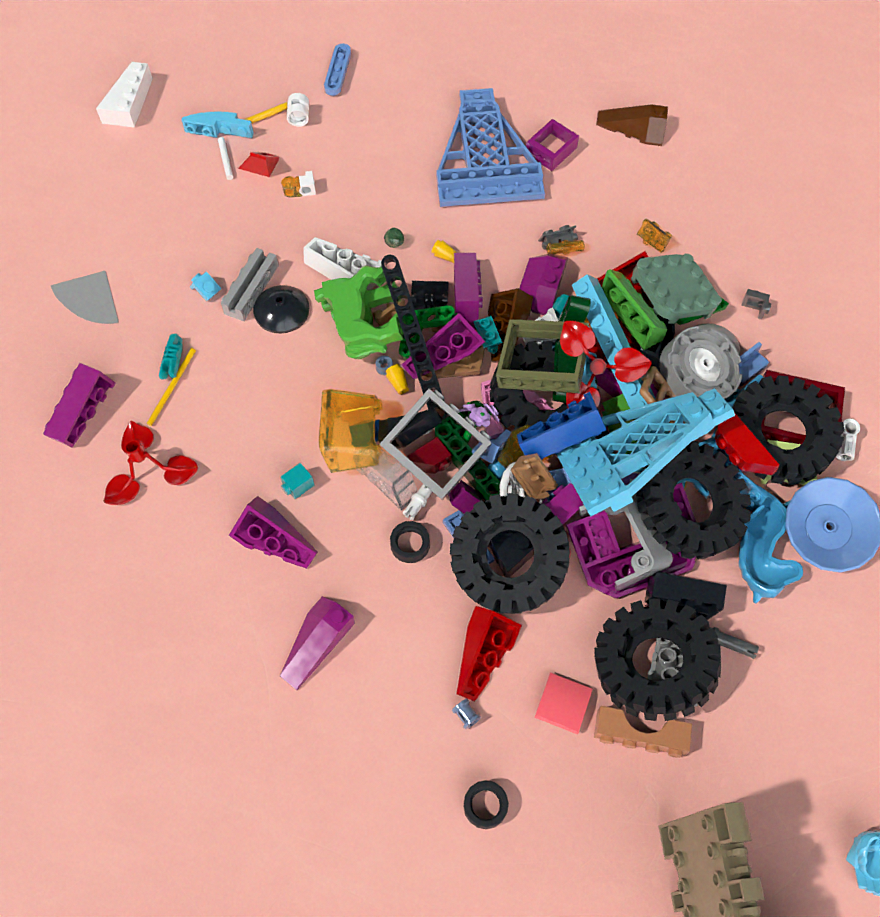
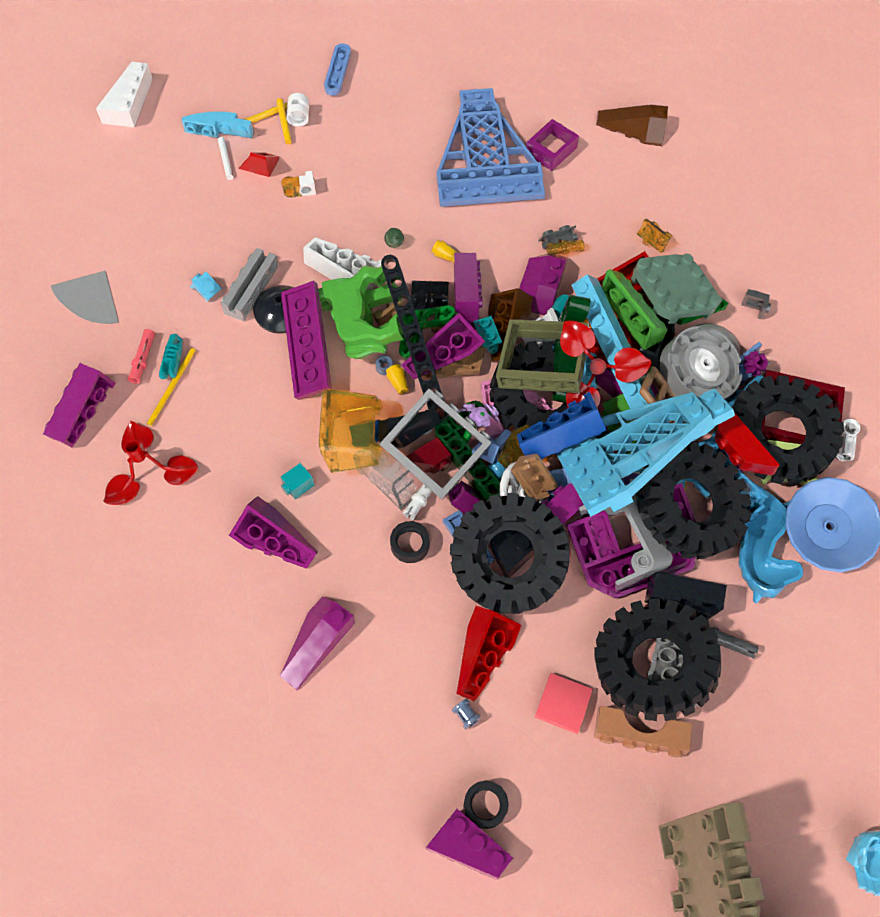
(135, 374): none -> coral pin
(285, 128): none -> yellow bar
(306, 340): none -> magenta plate
(469, 846): none -> magenta wedge
(755, 363): none -> magenta gear

